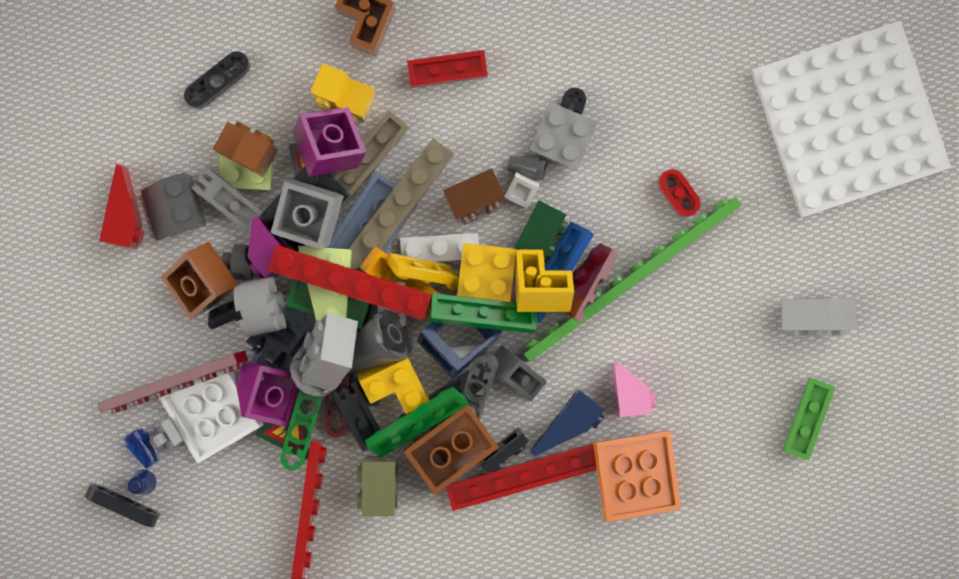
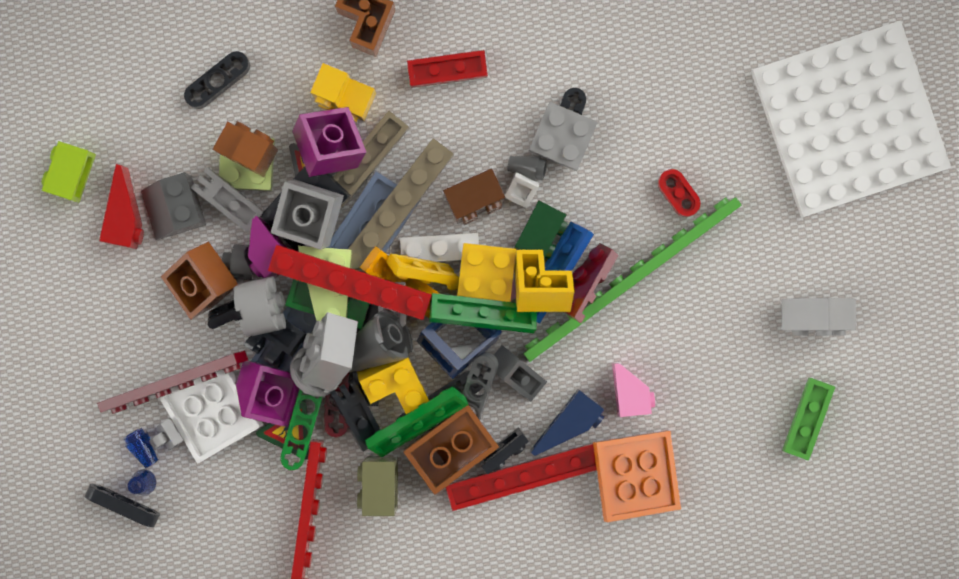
(68, 171): none -> lime brick

